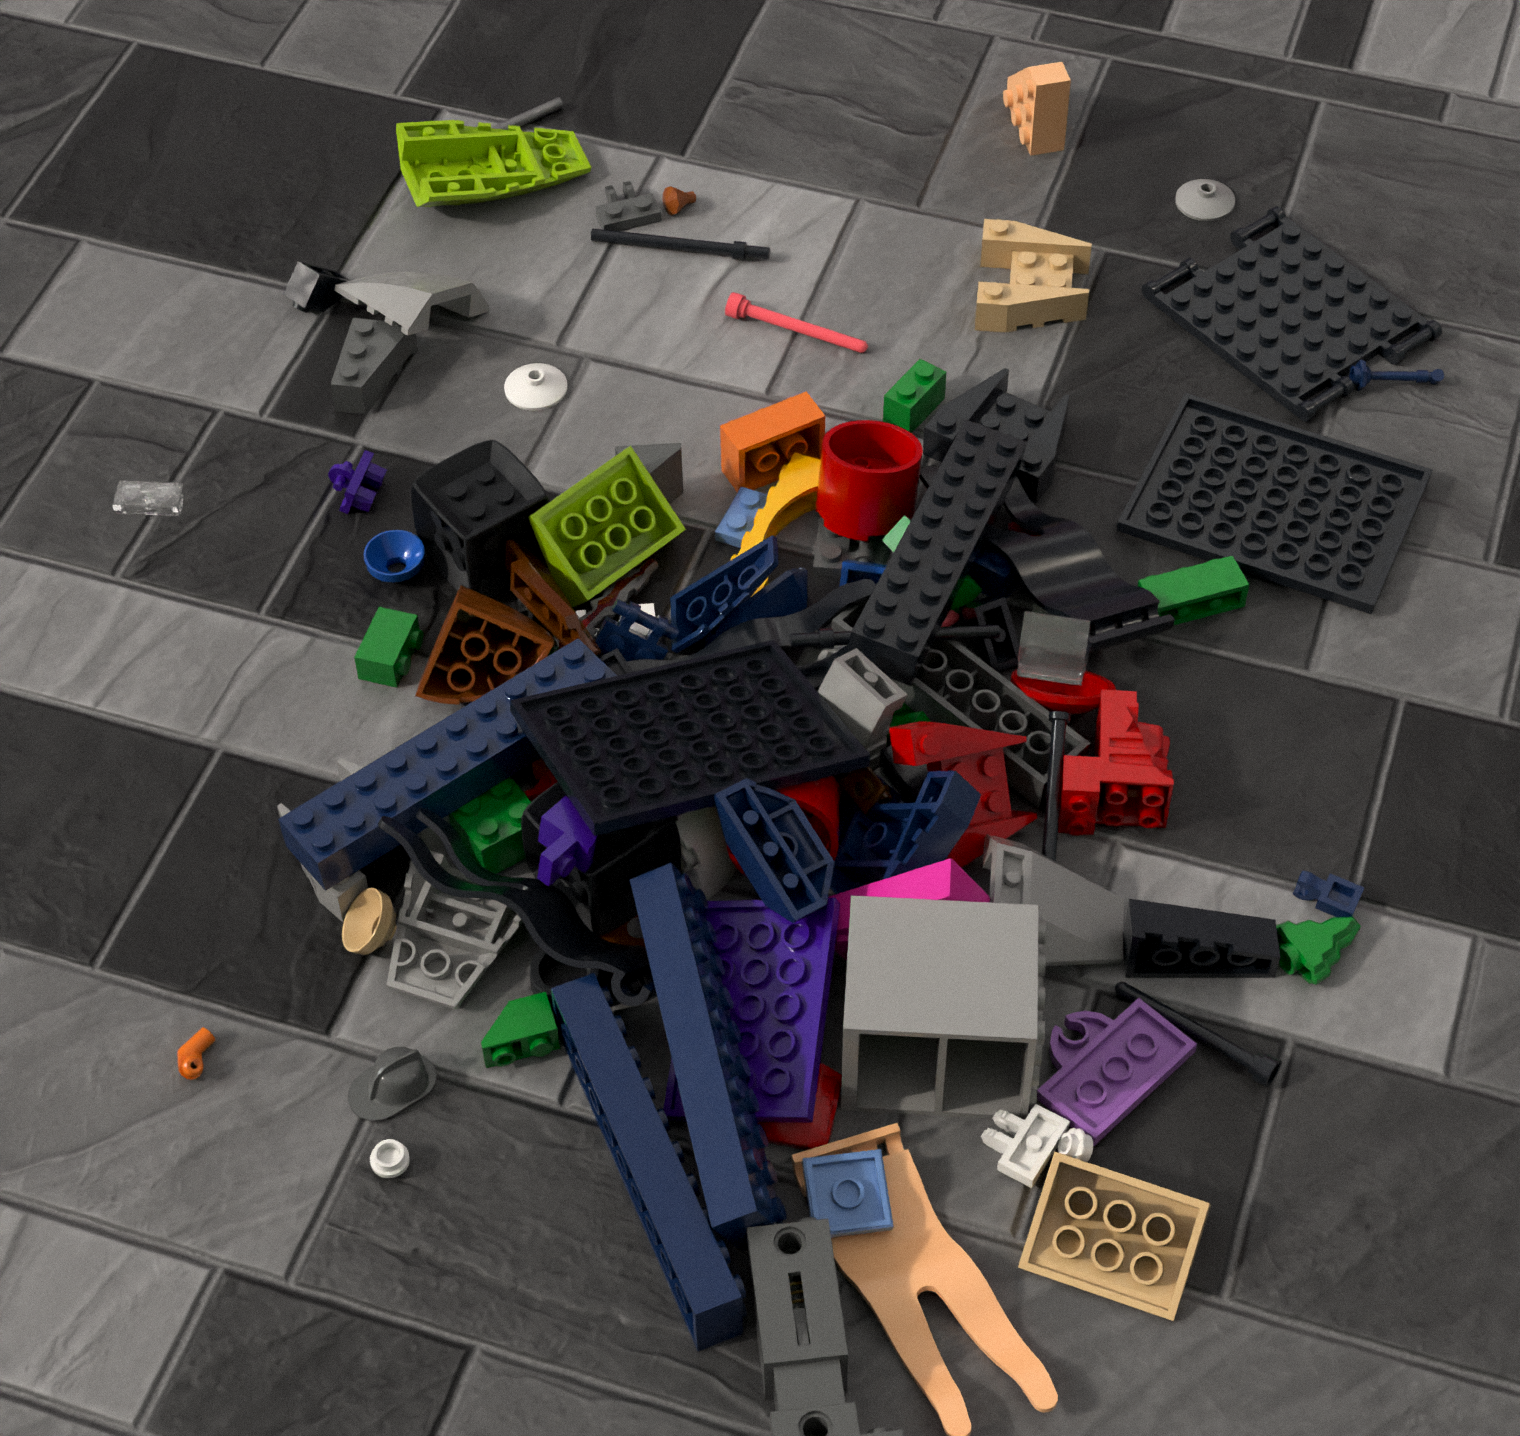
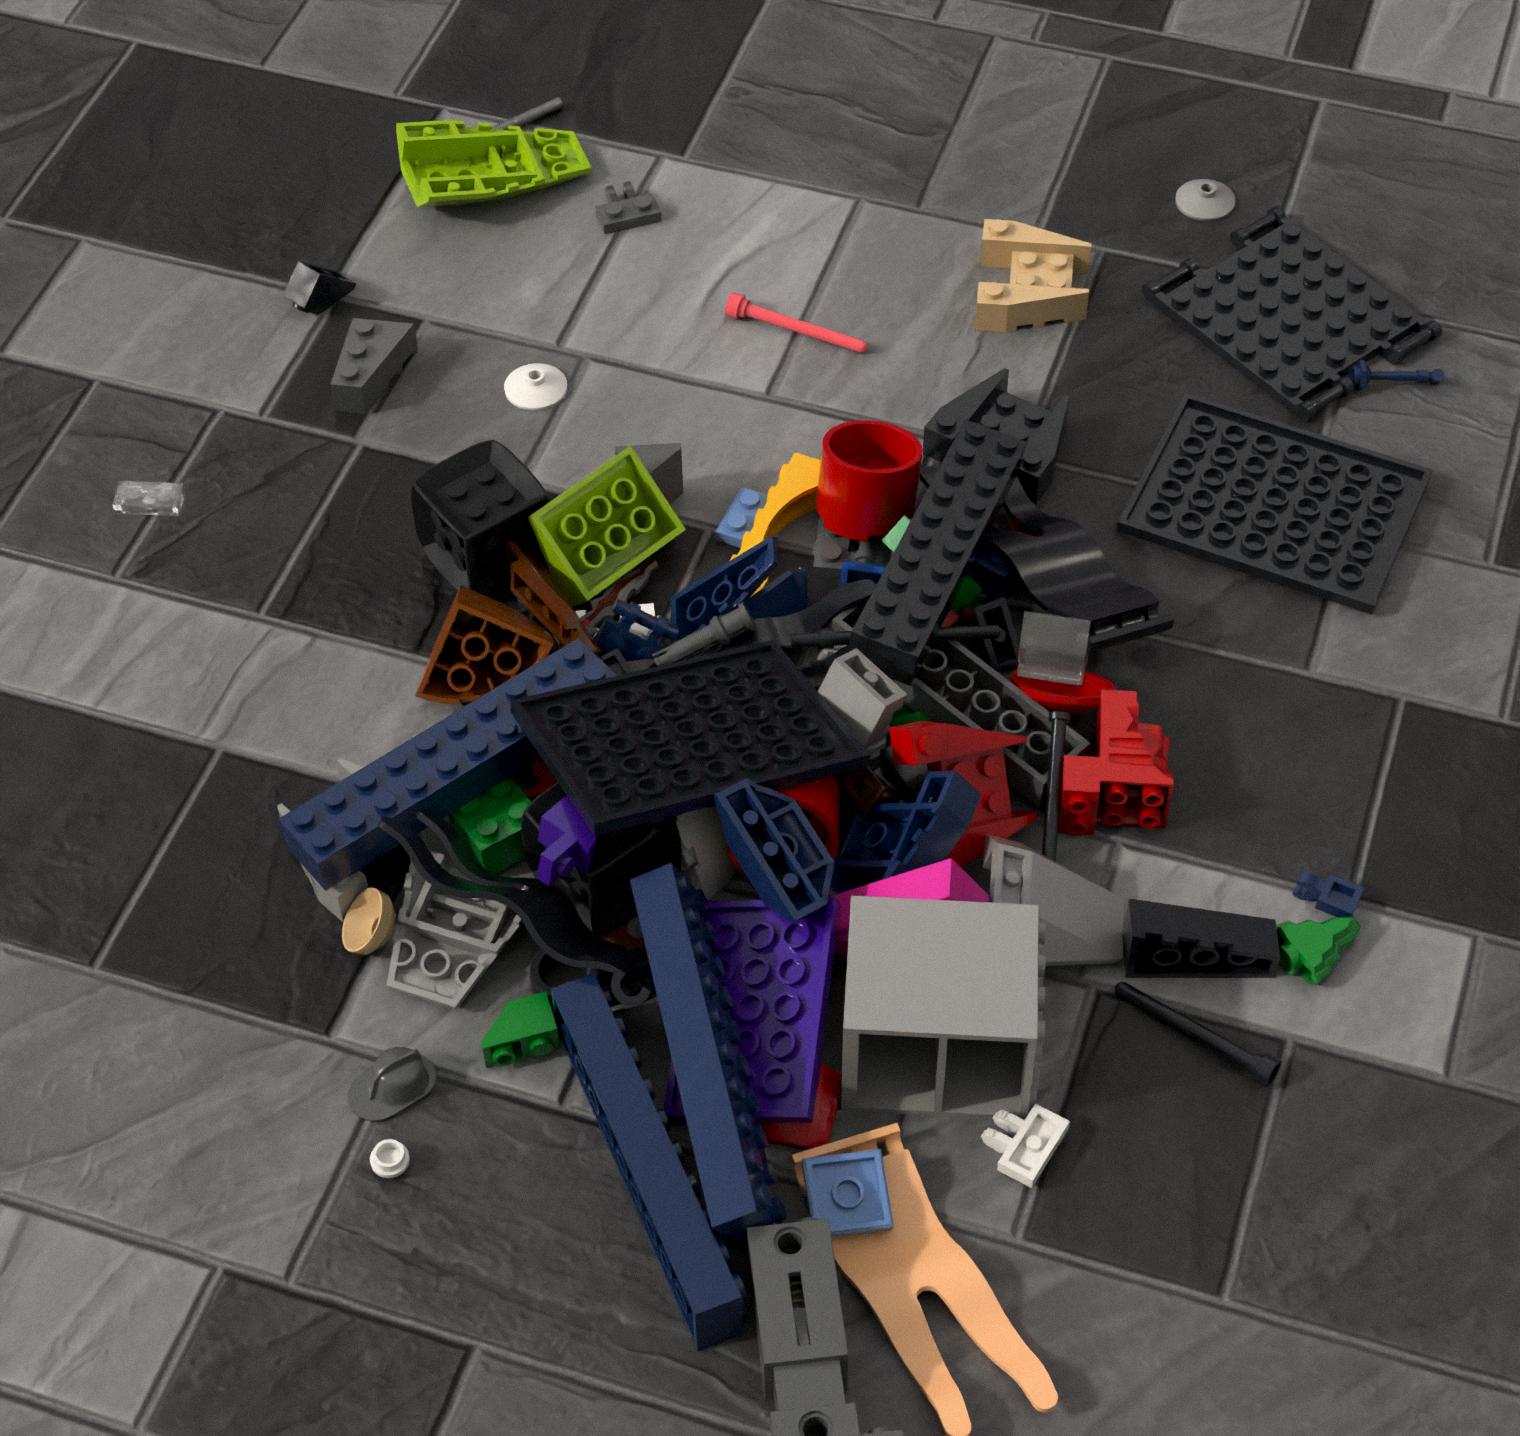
(190, 1054): orange arm -> none
(345, 477): dark purple hips -> none
(388, 647): green brick -> none
(391, 548): blue piece -> none
(409, 296): light grey wedge -> none
(675, 199): dark orange rock -> none
(719, 631): none -> dark grey pin
(738, 250): black bar -> none
(766, 439): orange brick -> none
(915, 396): green brick -> none
(1039, 106): light nougat brick -> none
(1076, 1144): white plate -> none
(1111, 1065): medium lavender plate -> none
(1114, 1236): tan slope -> none
(1199, 590): green brick -> none

